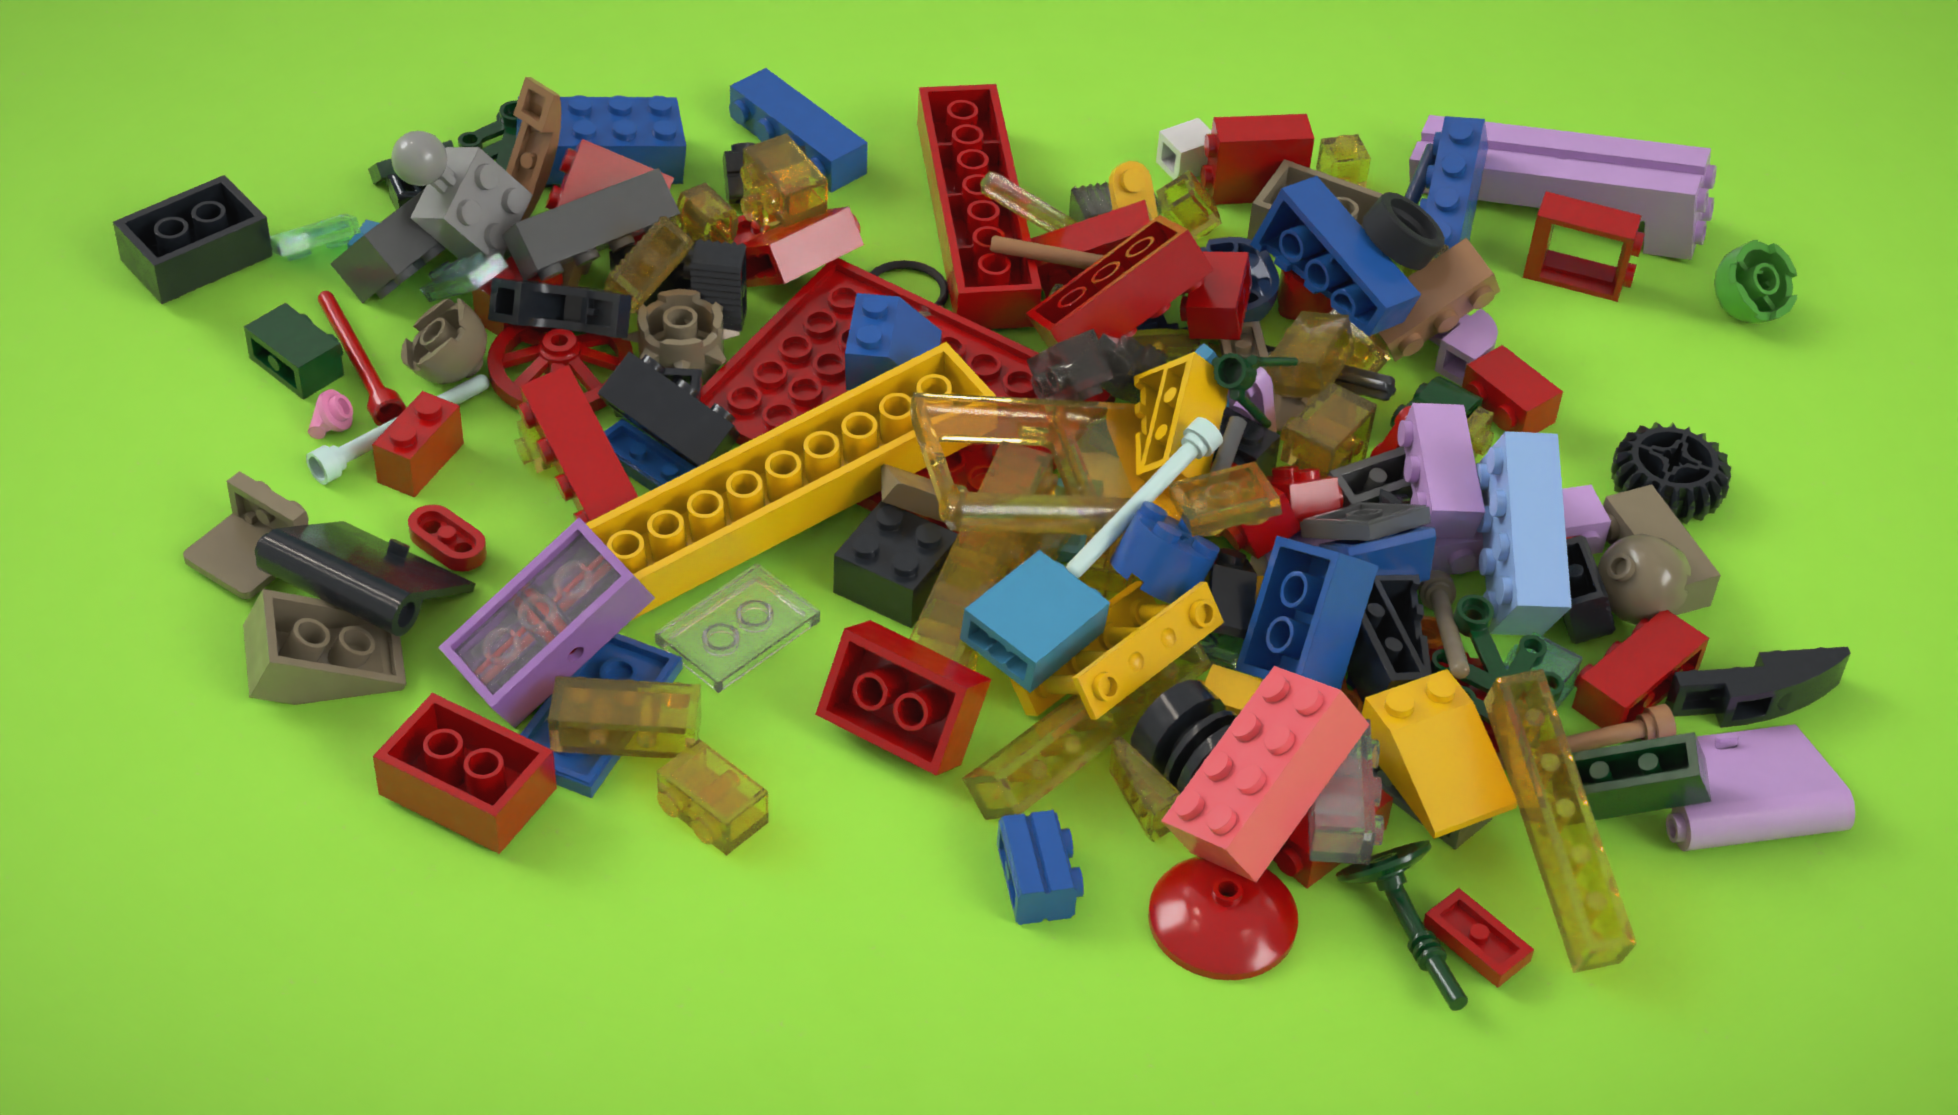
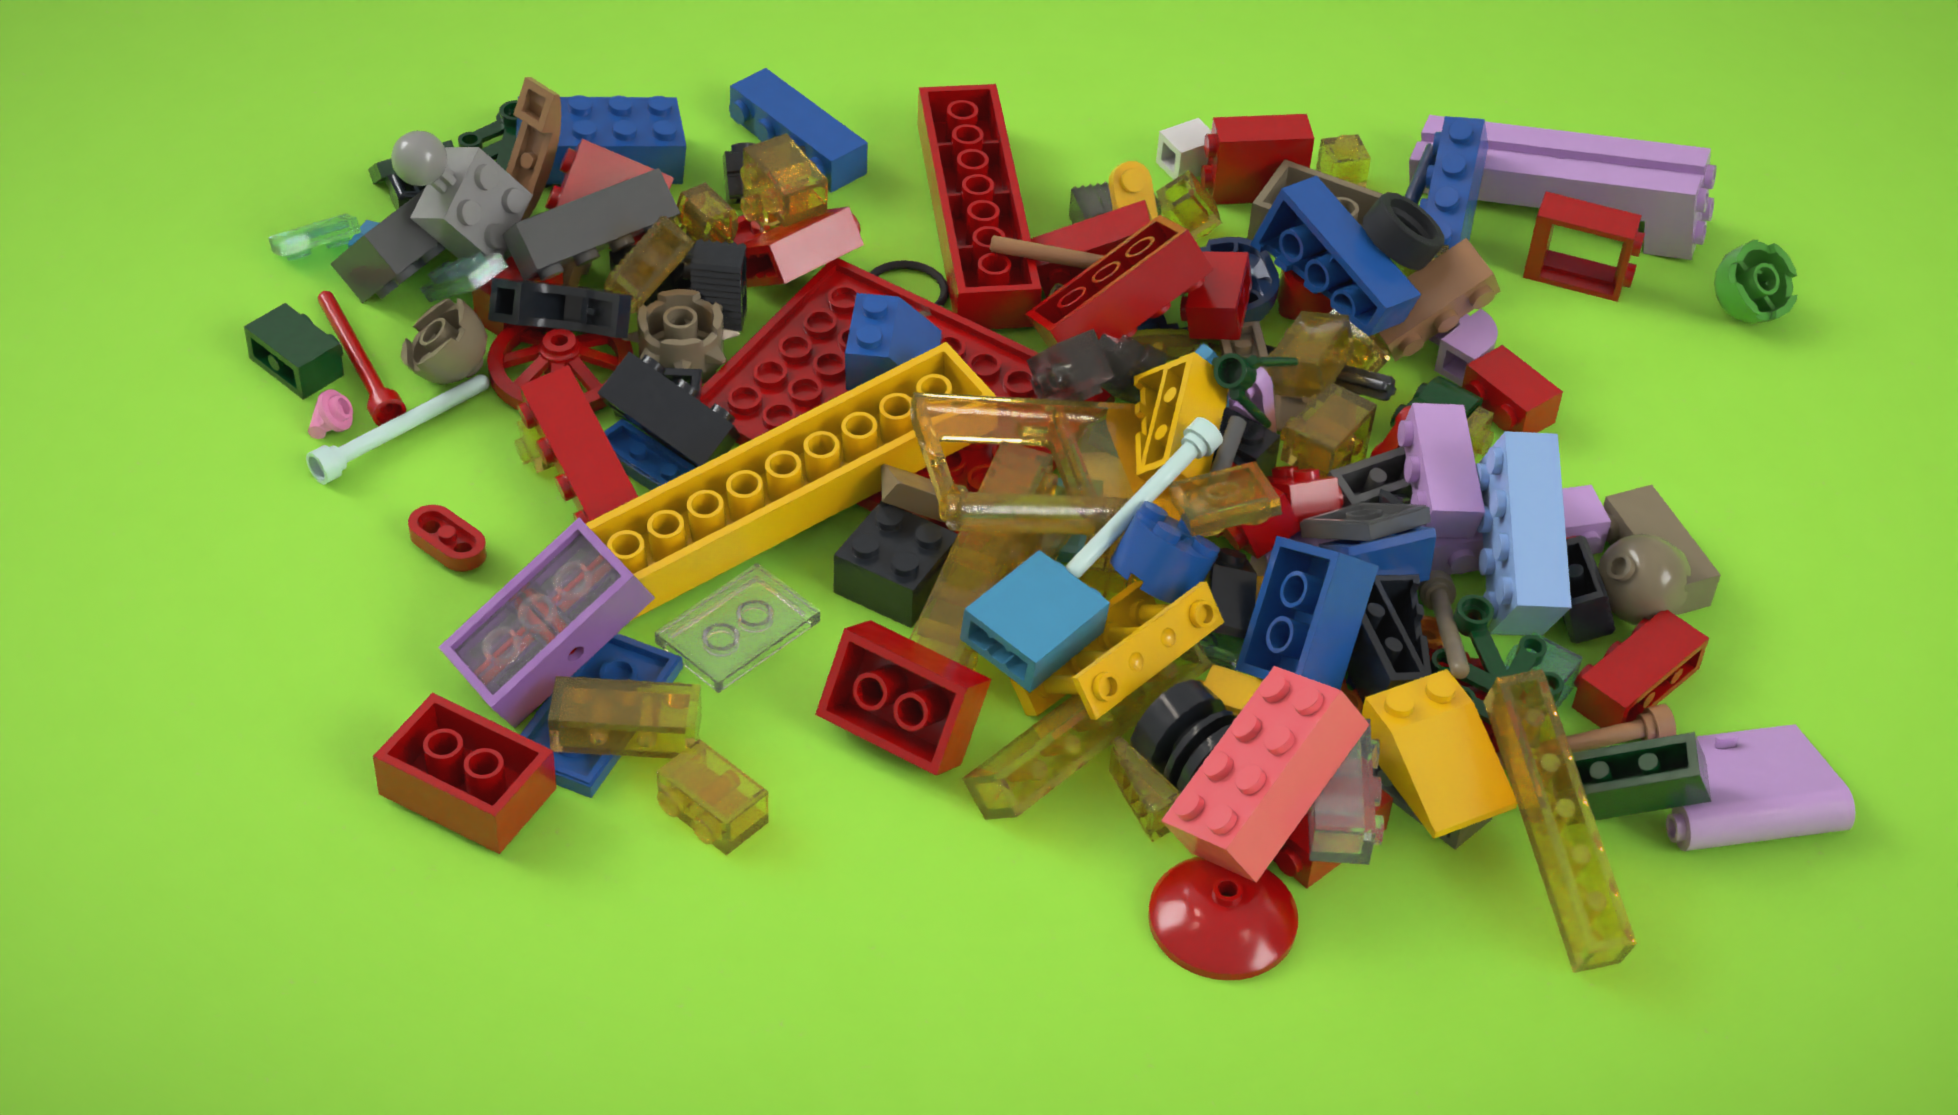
(193, 239): brick -> none
(229, 548): dark tan bracket -> none
(316, 652): dark tan slope -> none
(357, 572): black door -> none
(418, 444): red brick -> none
(1023, 203): clear yellow axle -> none
(1038, 867): blue brick -> none
(1388, 872): dark green dish -> none
(1478, 937): red plate -> none
(1678, 464): black gear -> none
(1770, 689): black slope -> none

